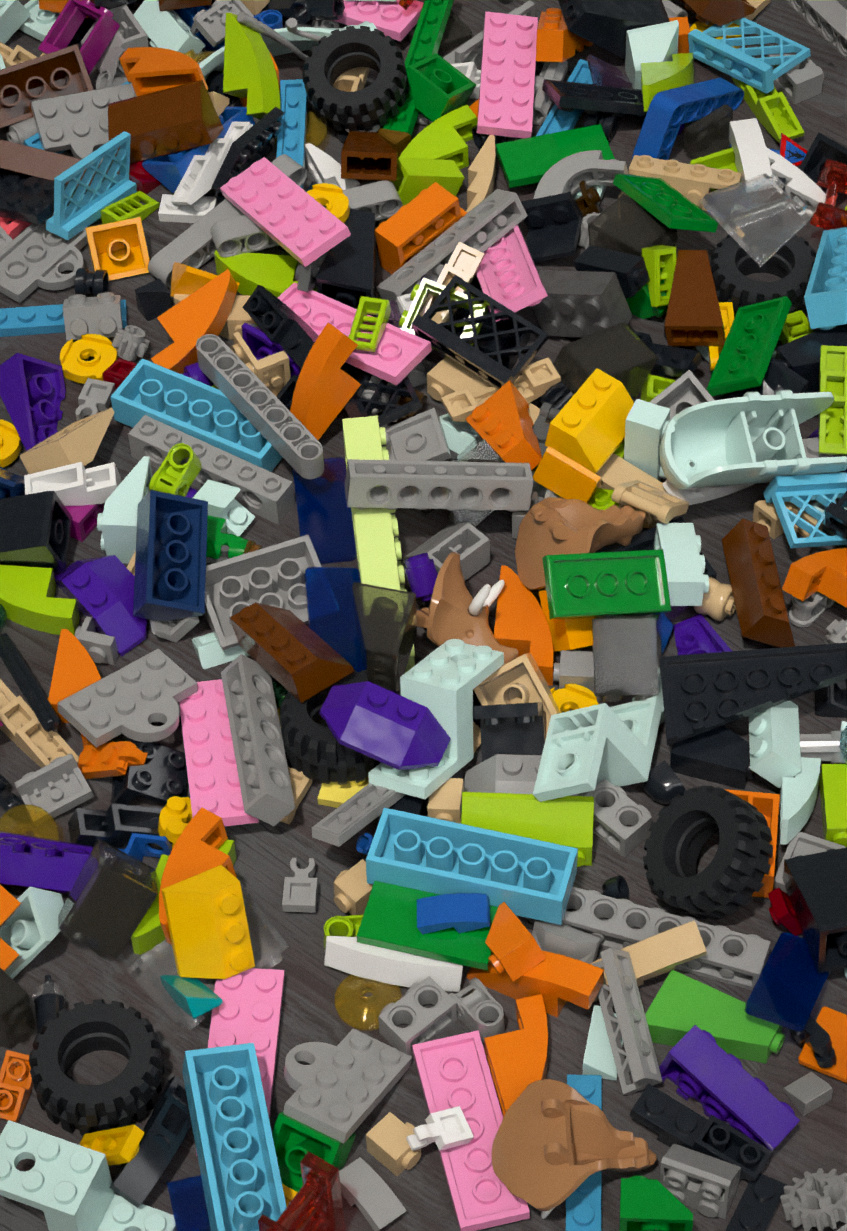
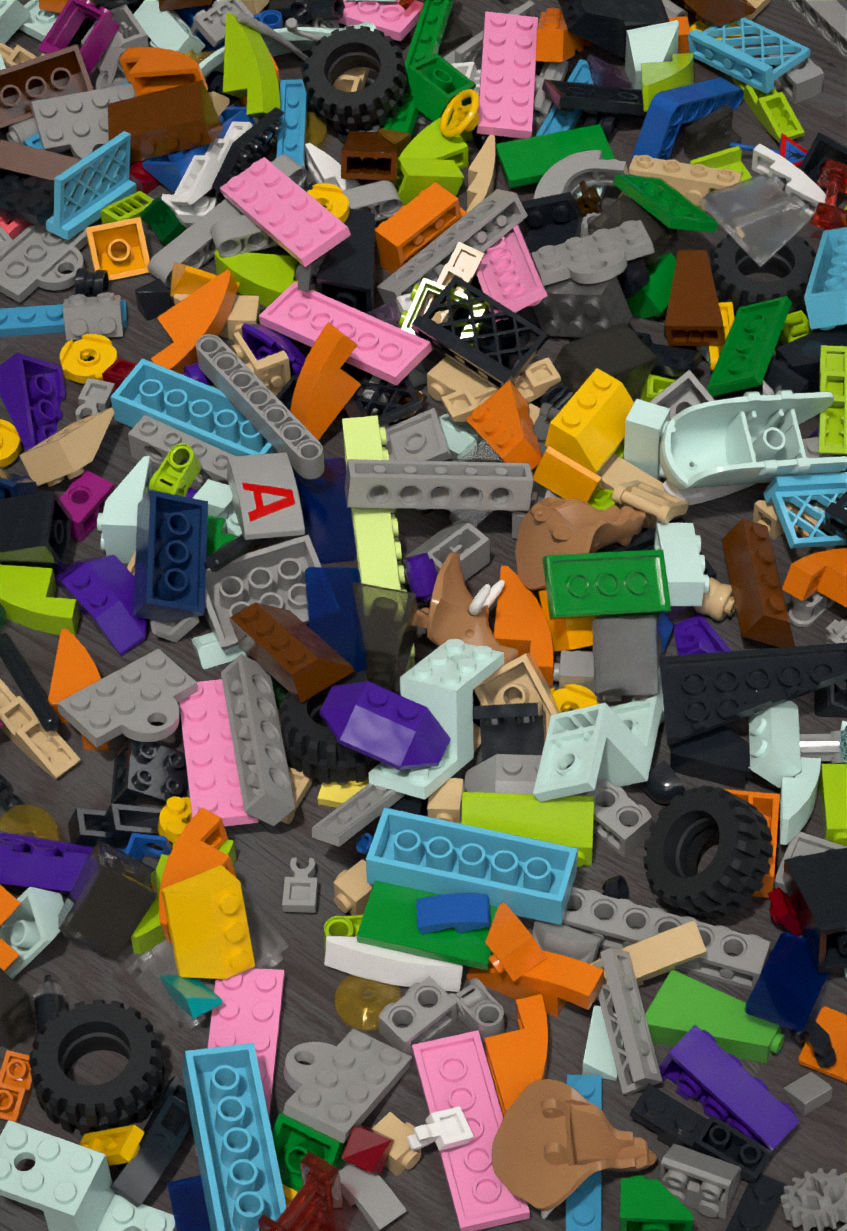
(55, 786): light grey bracket -> none
(76, 484): white slope -> none
(99, 646): light grey bracket -> none
(109, 759): orange hinge -> none
(130, 343): light grey gear -> none
(163, 220): none -> dark green bracket
(230, 552): none -> black axle
(265, 496): none -> light grey slope
(281, 324): black slope -> none
(367, 1149): none -> dark red slope
(370, 306): lime slope -> none
(463, 116): none -> yellow piece
(593, 256): none -> light grey plate
(656, 258): lime slope -> none
(749, 148): white slope -> none

